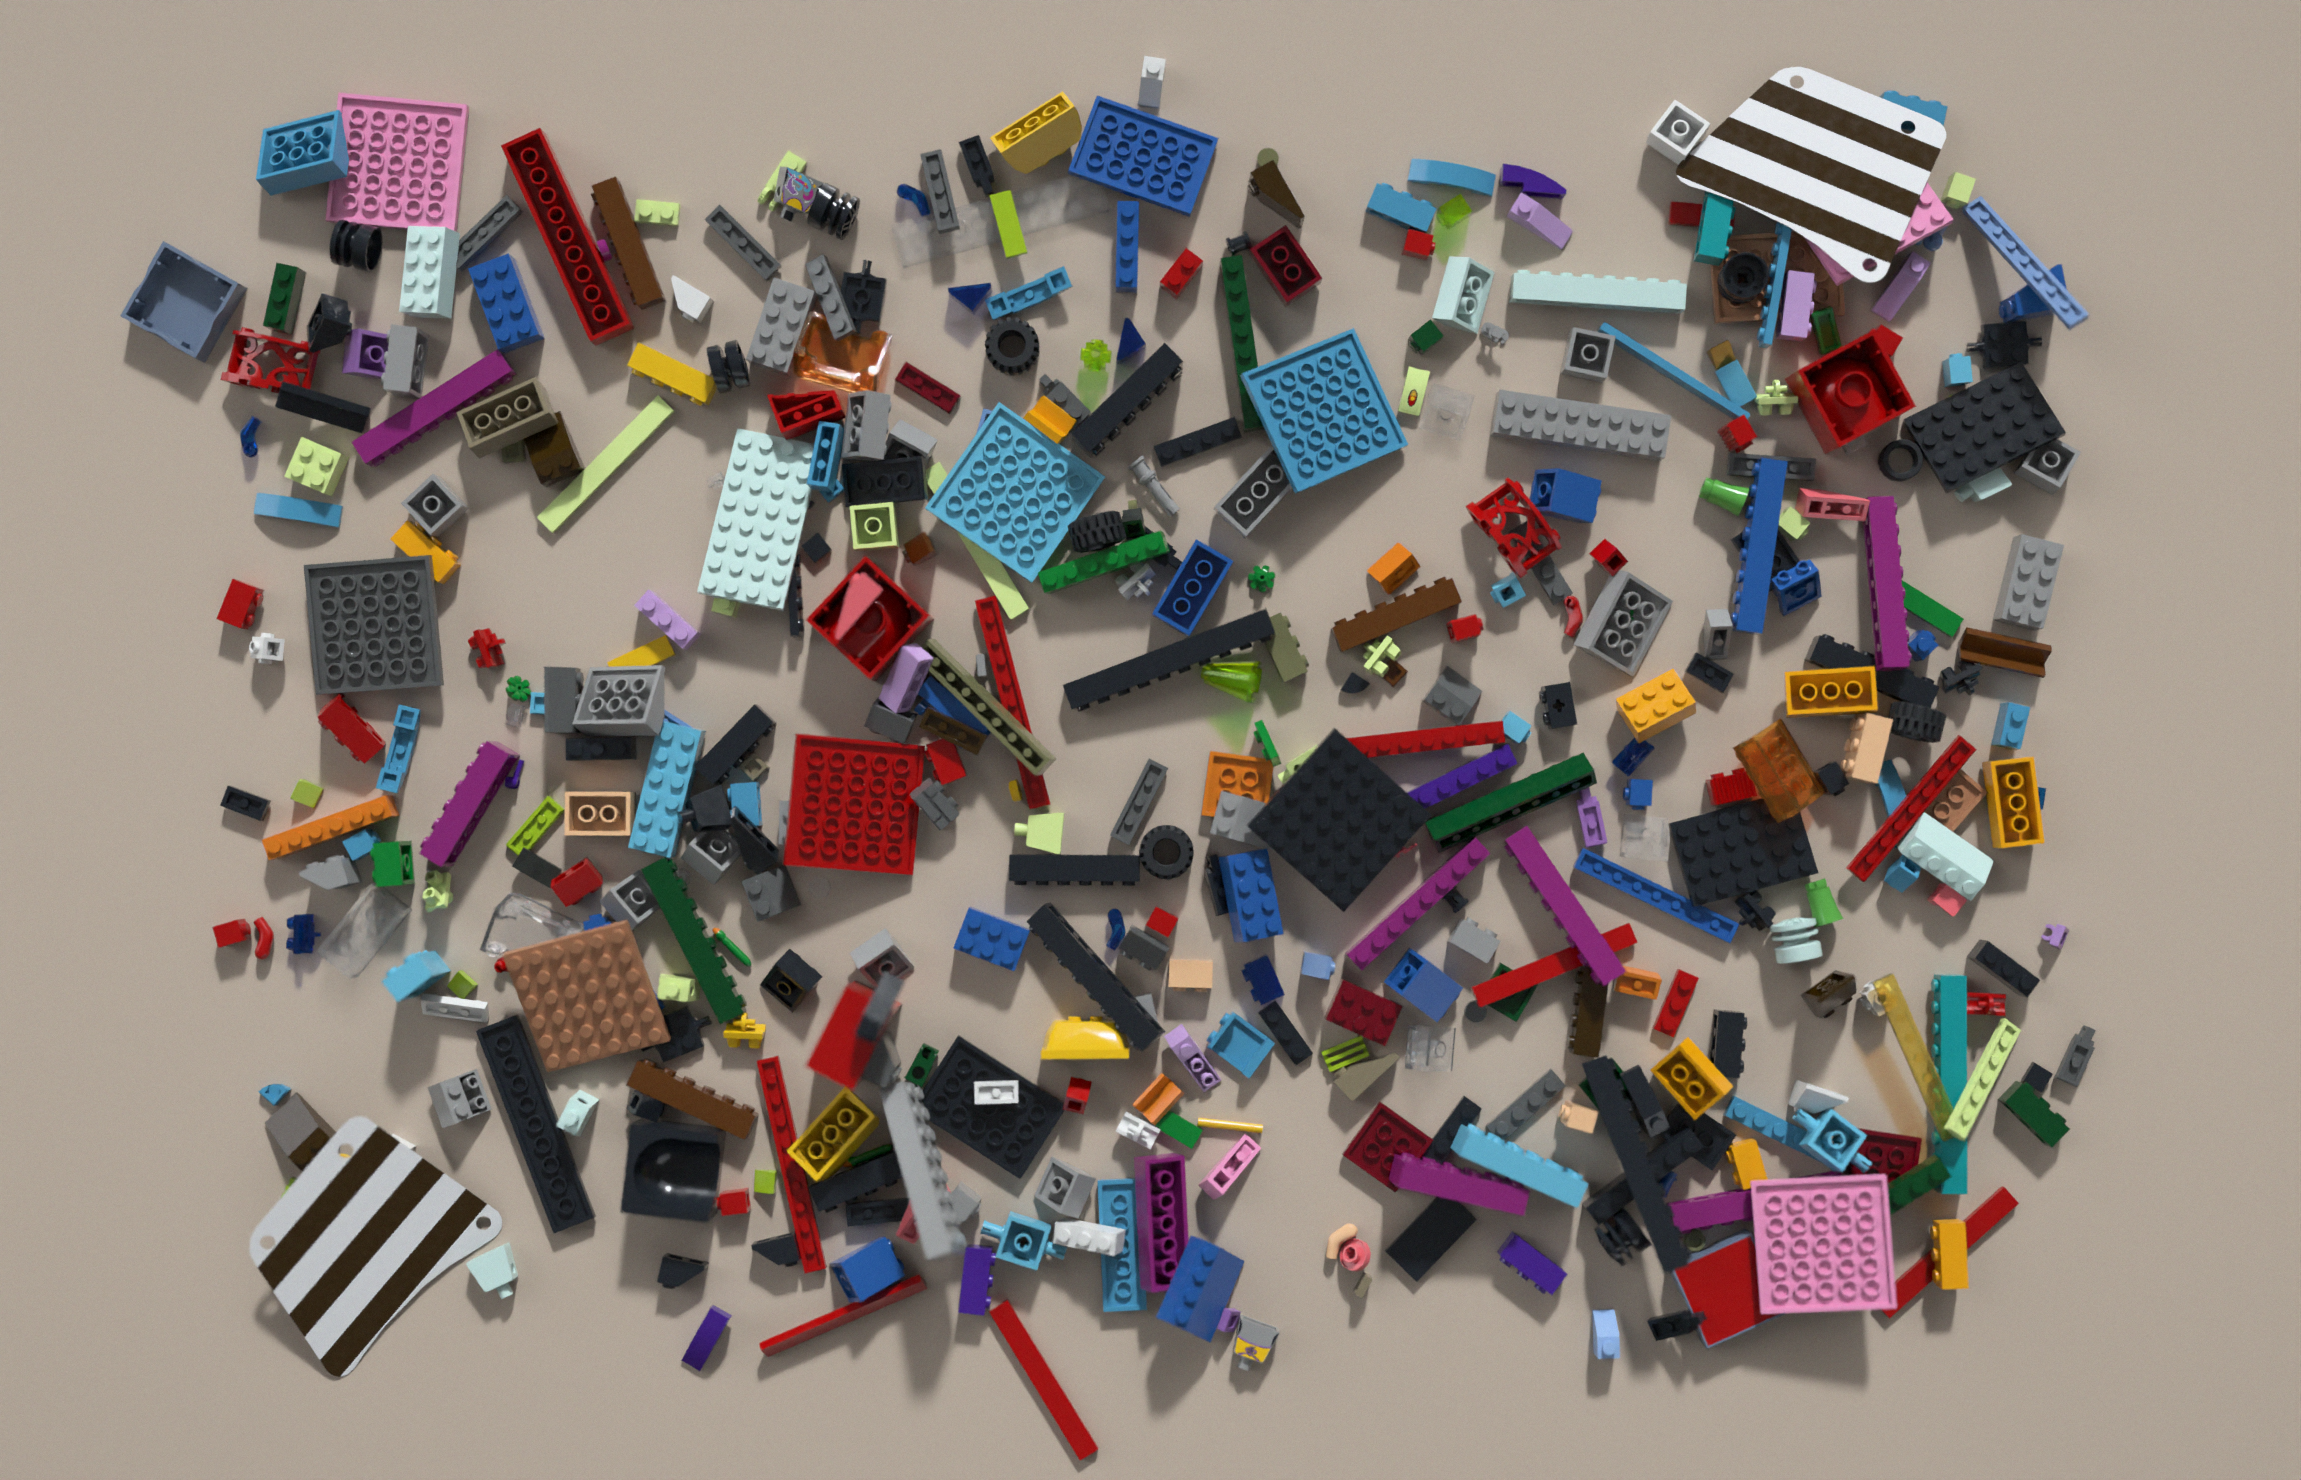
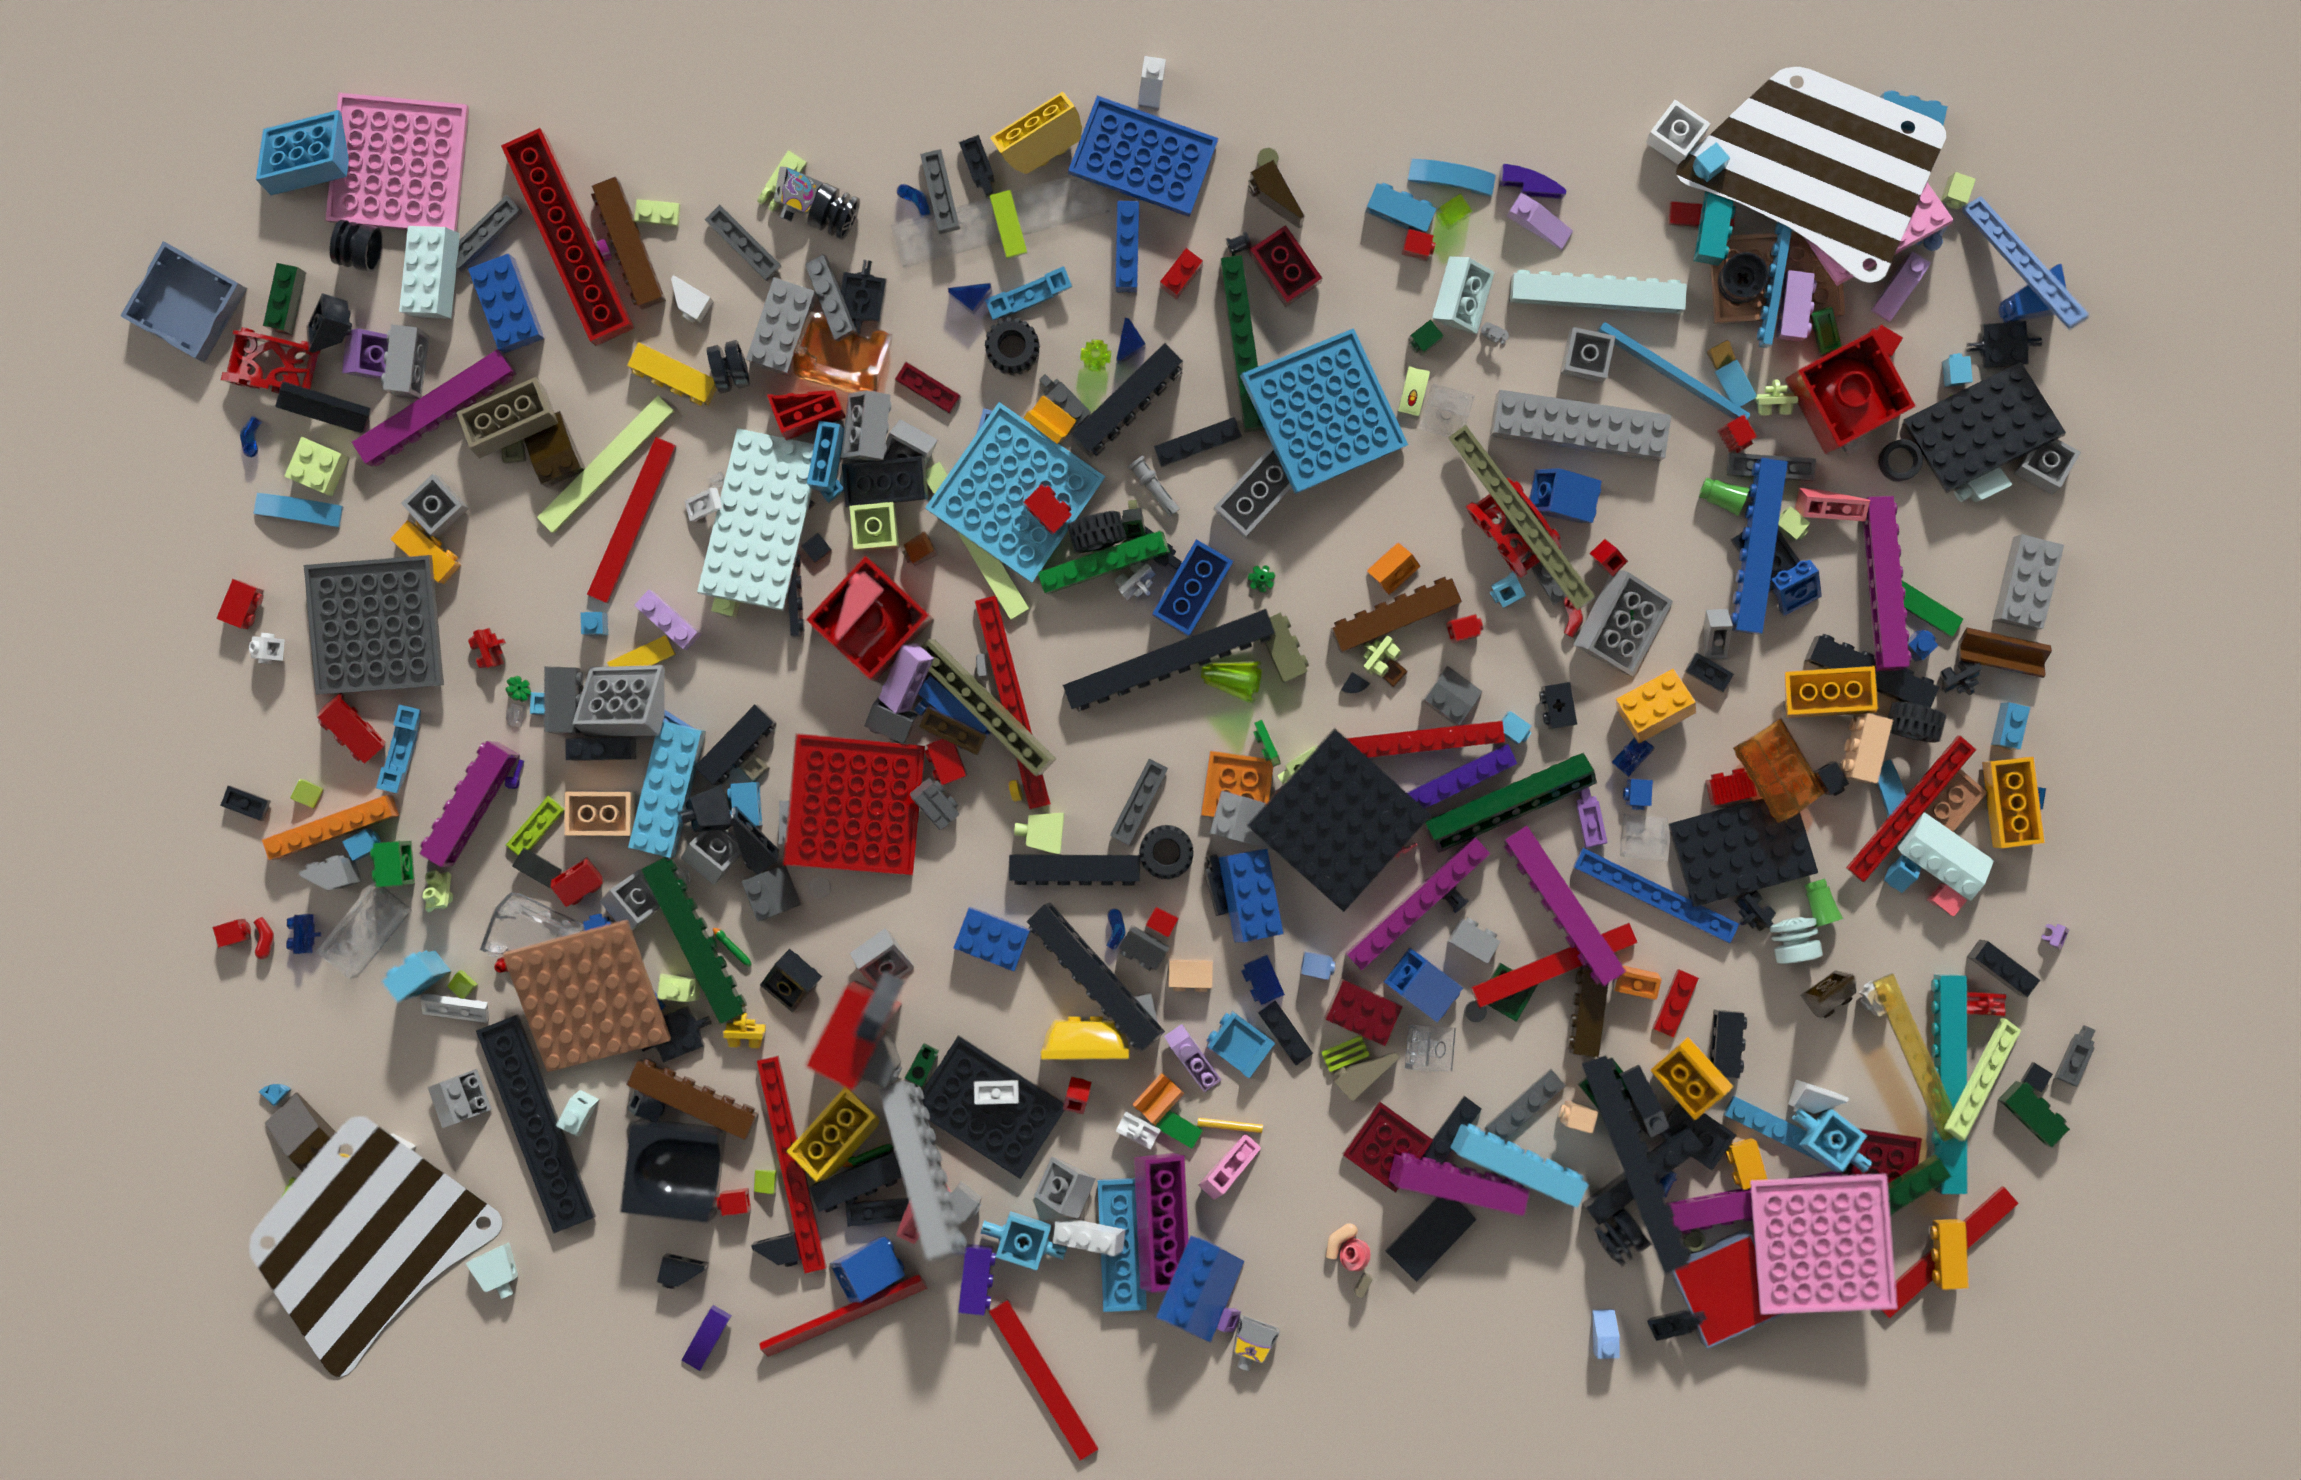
(594, 623): none -> dark azure brick
(631, 520): none -> red tile
(703, 504): none -> white plate
(1047, 508): none -> red brick
(1521, 517): none -> olive plate
(1531, 1264): dark purple brick -> none
(1711, 162): none -> medium azure brick

